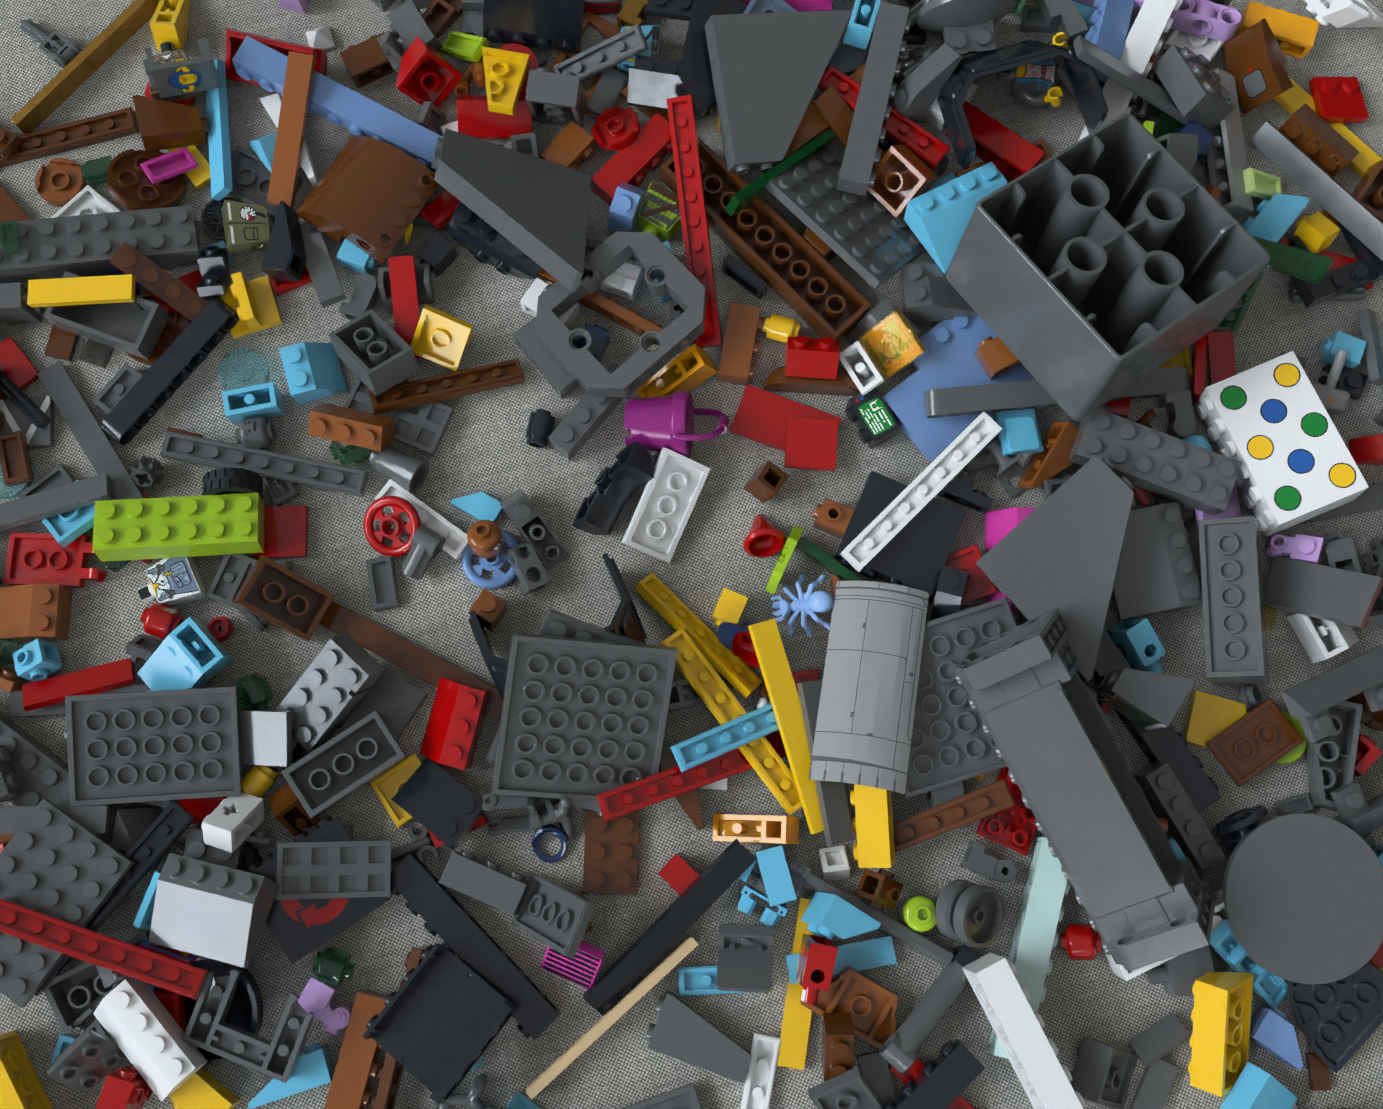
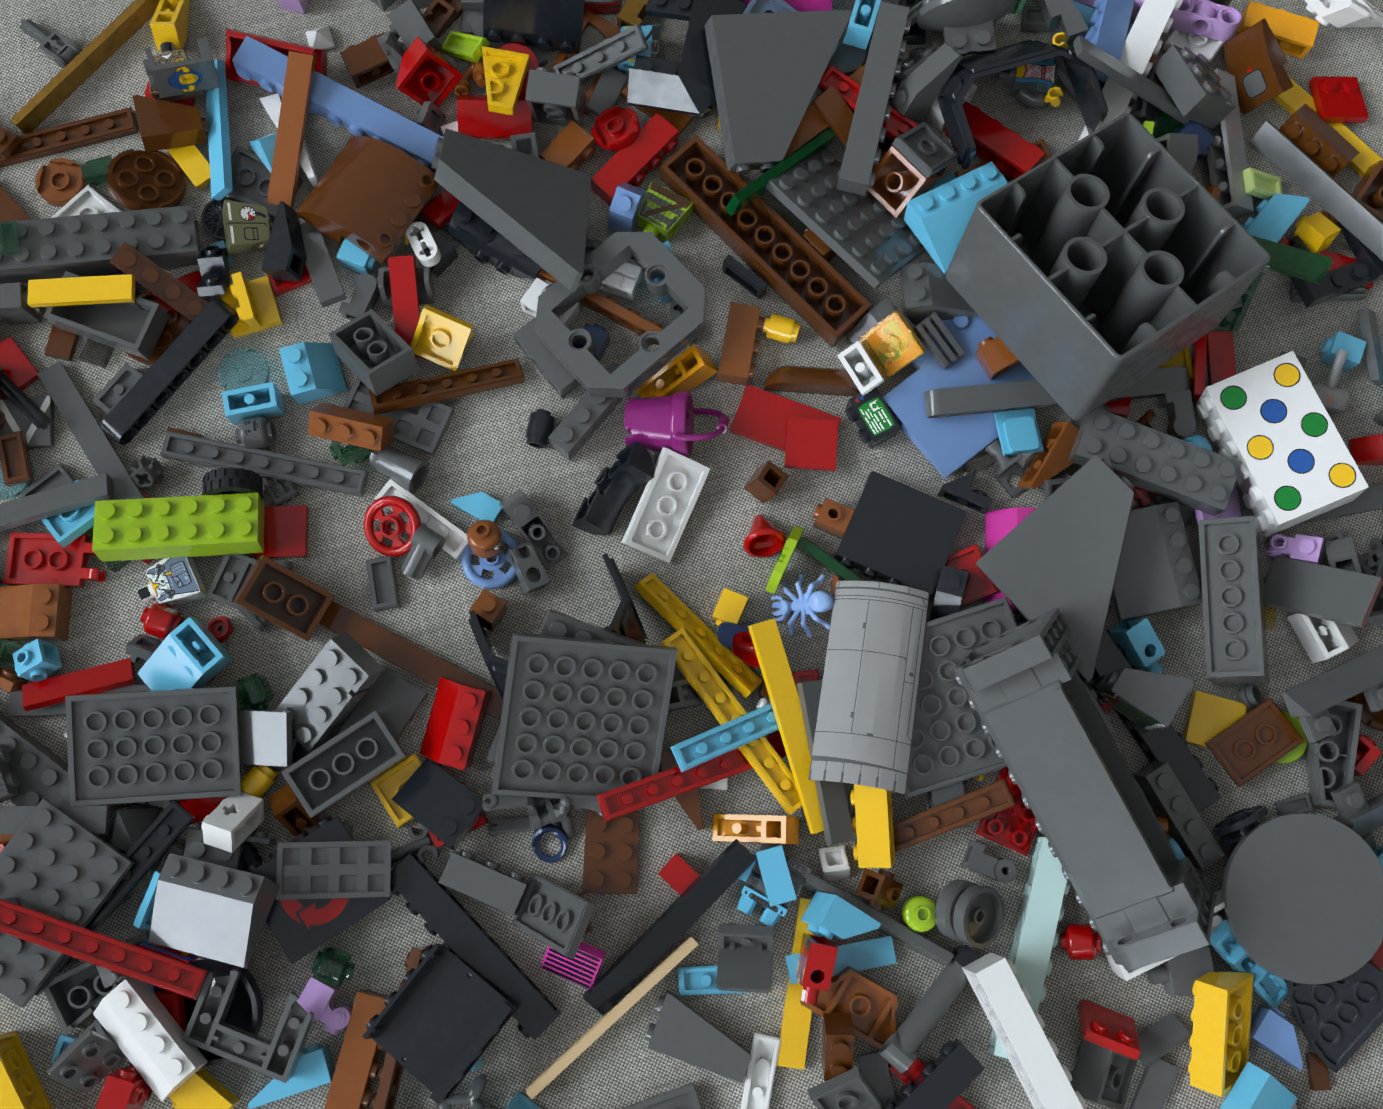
(169, 165): dark pink tile -> none
(427, 242): none -> white beam
(693, 210): red plate -> none
(811, 357): red slope -> none
(920, 491): white plate -> none
(925, 149): none -> dark grey tile
(947, 336): none -> dark grey tile
(1109, 1029): none -> red plate
(1349, 381): black plate -> none

